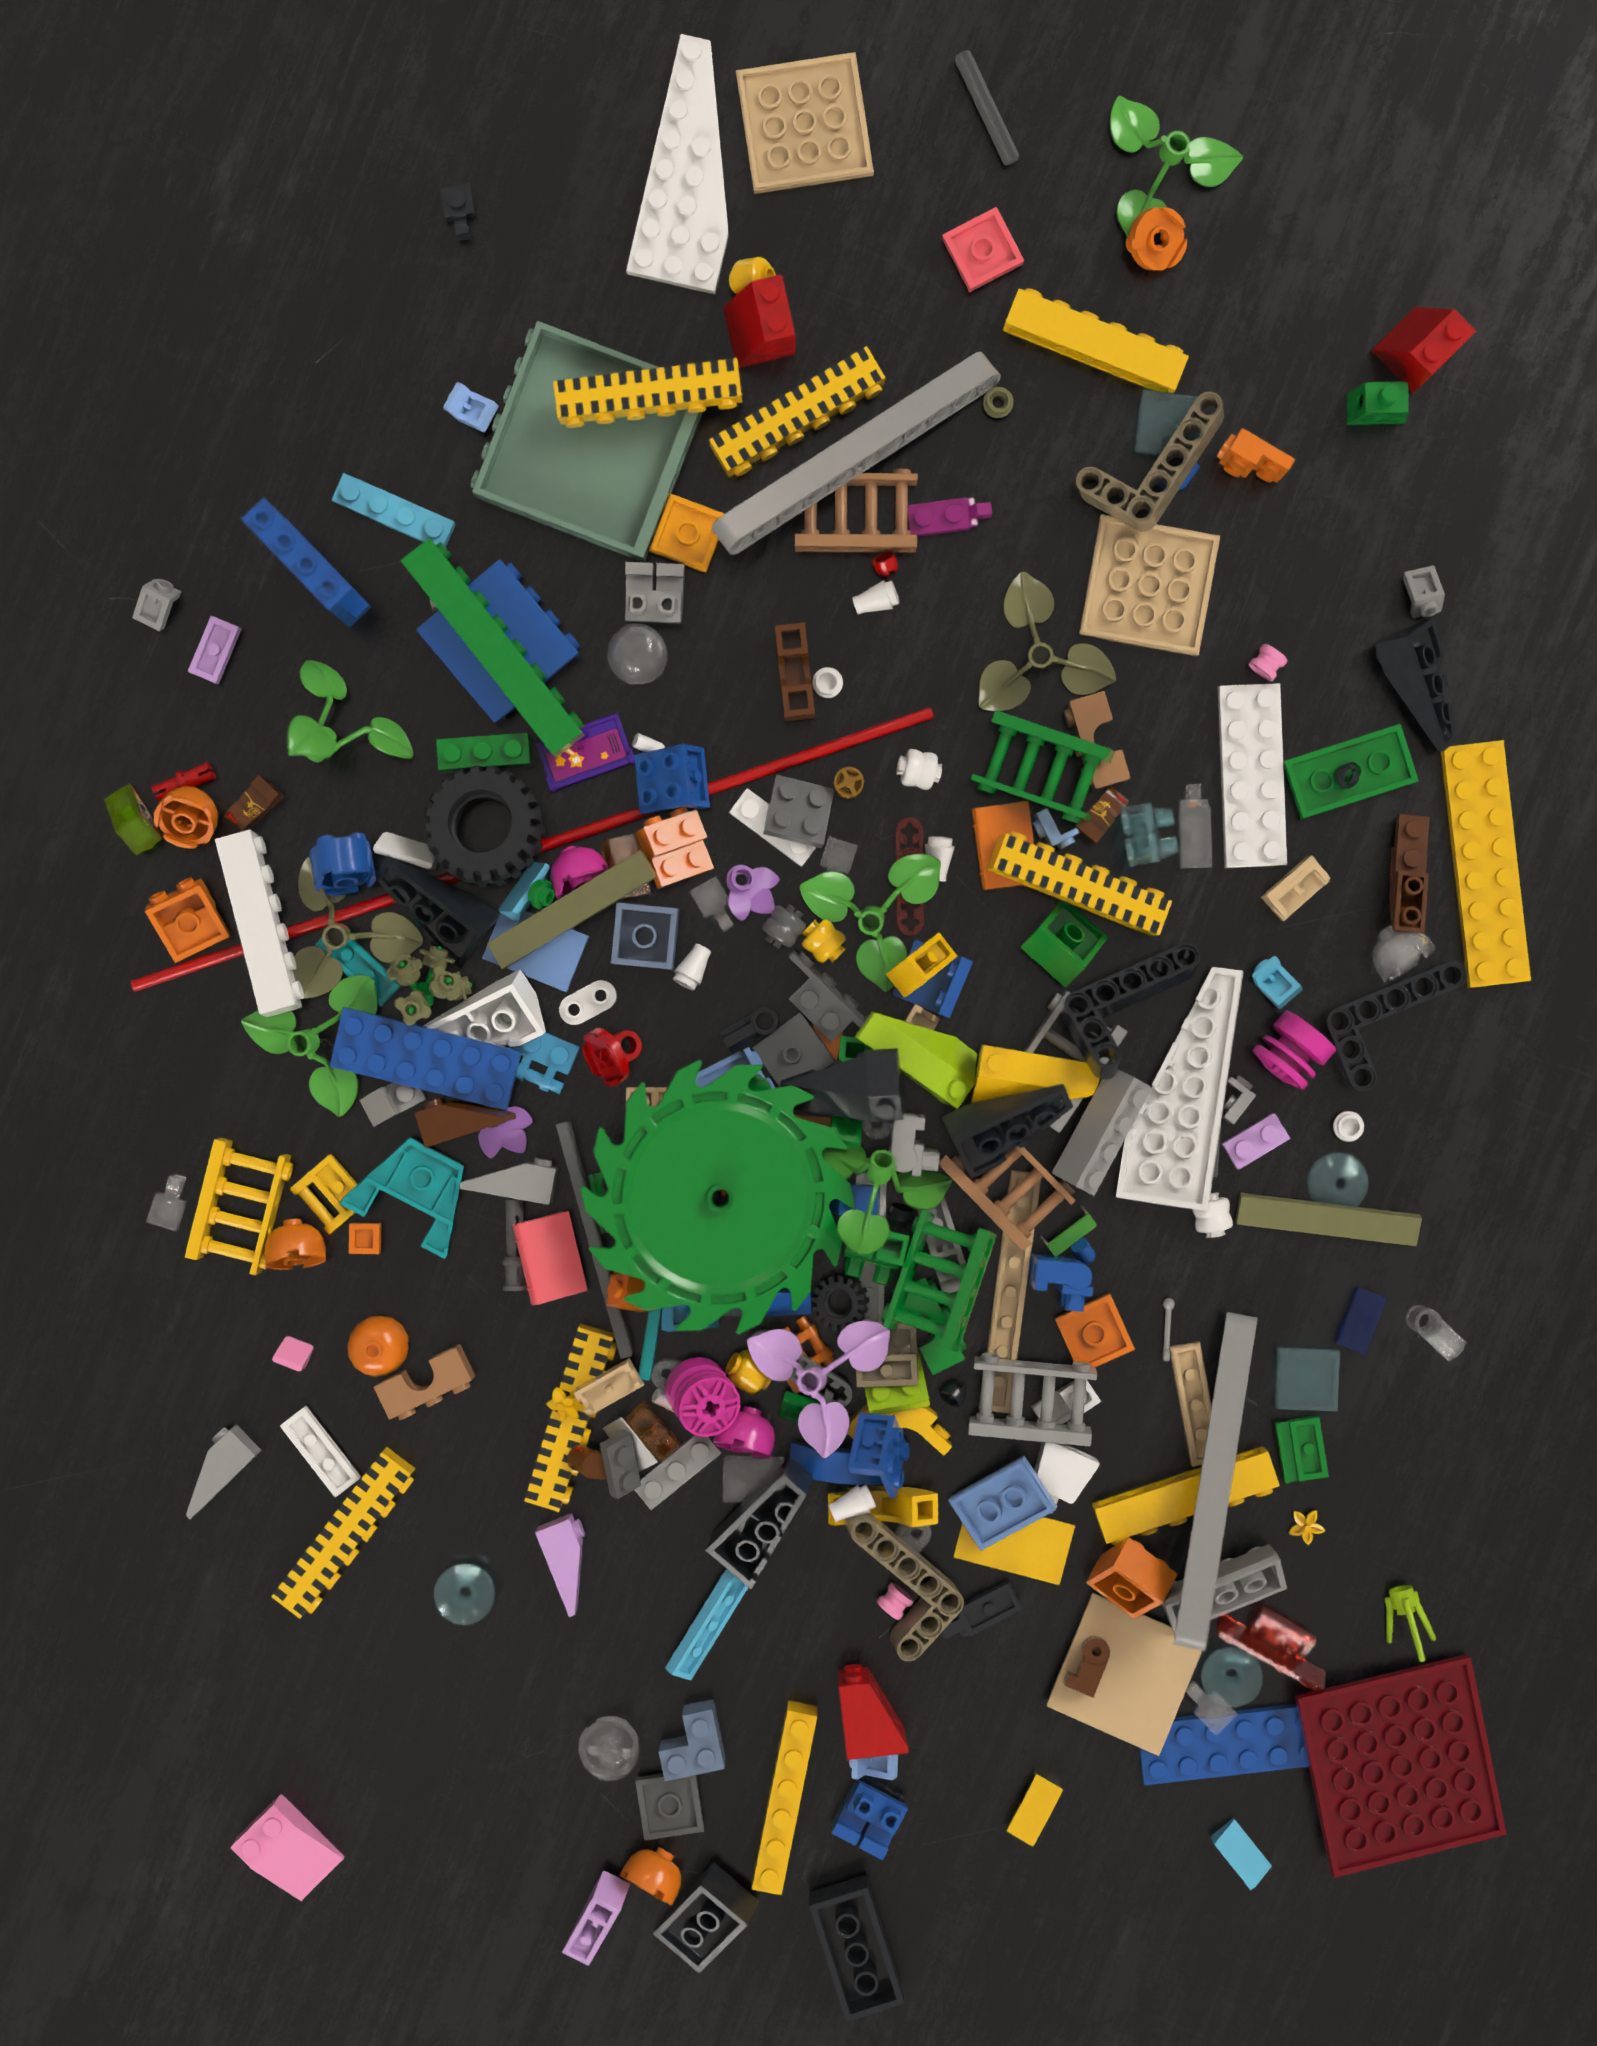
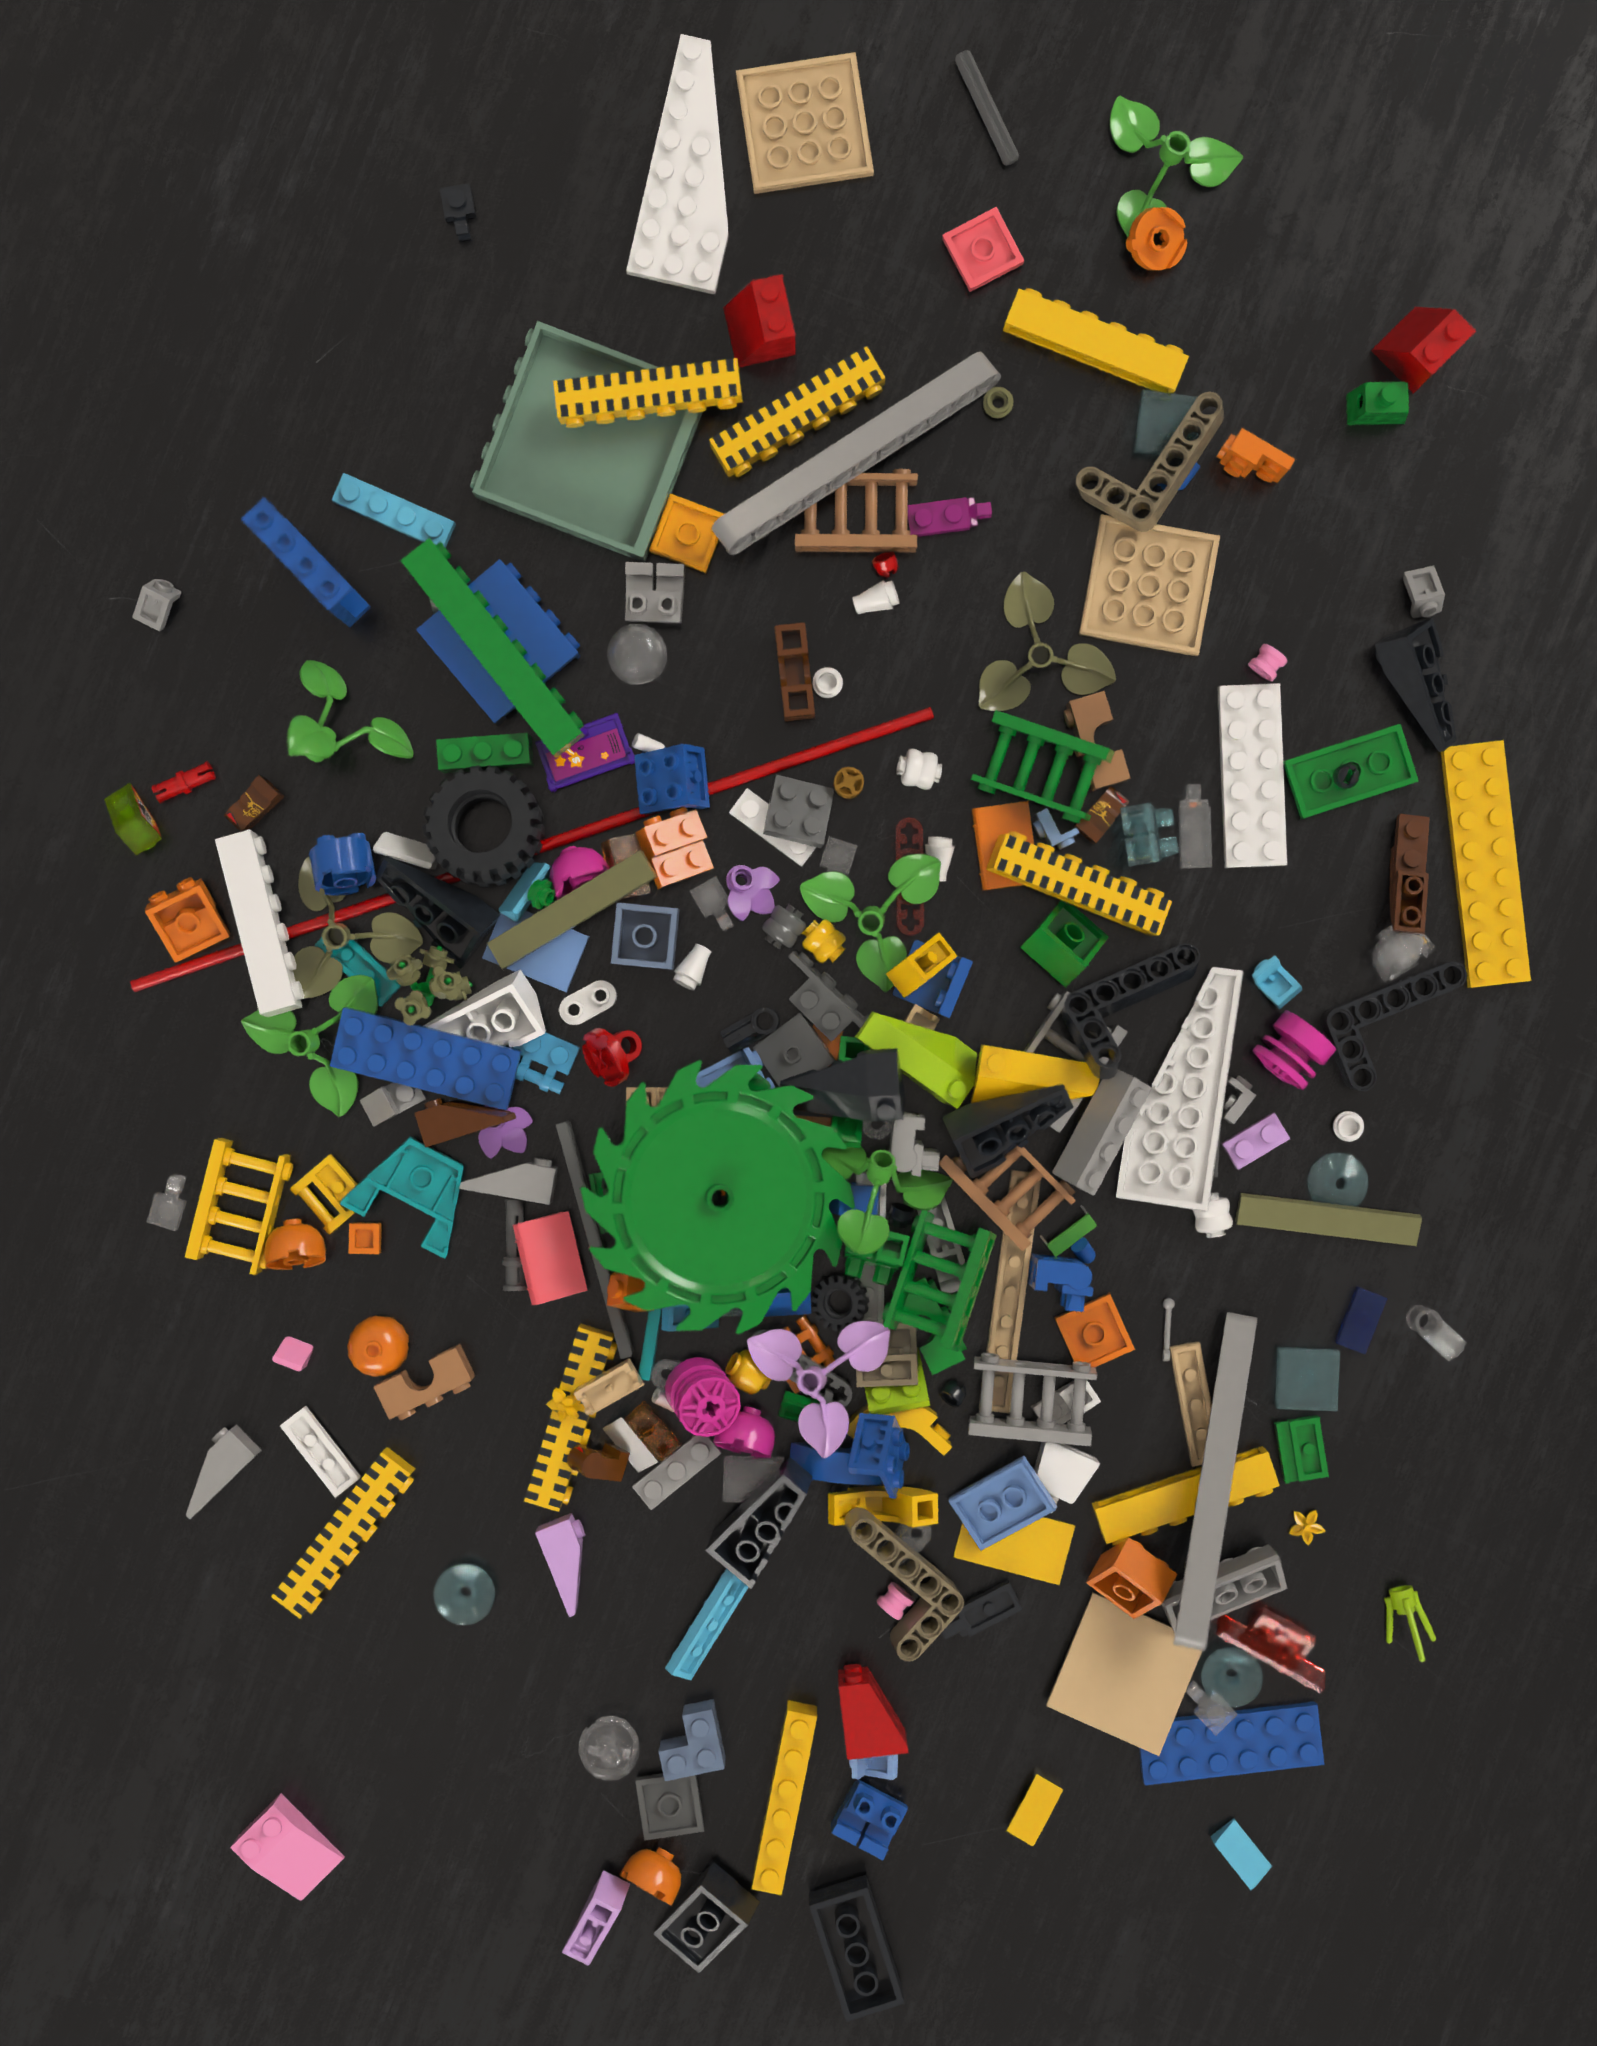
(186, 817): orange cylinder -> none
(214, 650): lavender plate -> none
(470, 407): light blue bracket -> none
(620, 1464): dark grey plate -> none
(749, 270): yellow head -> none
(853, 1503): white cone -> none
(1091, 1667): reddish brown leg -> none
(1296, 887): tan hinge -> none
(1400, 1765): dark red plate -> none

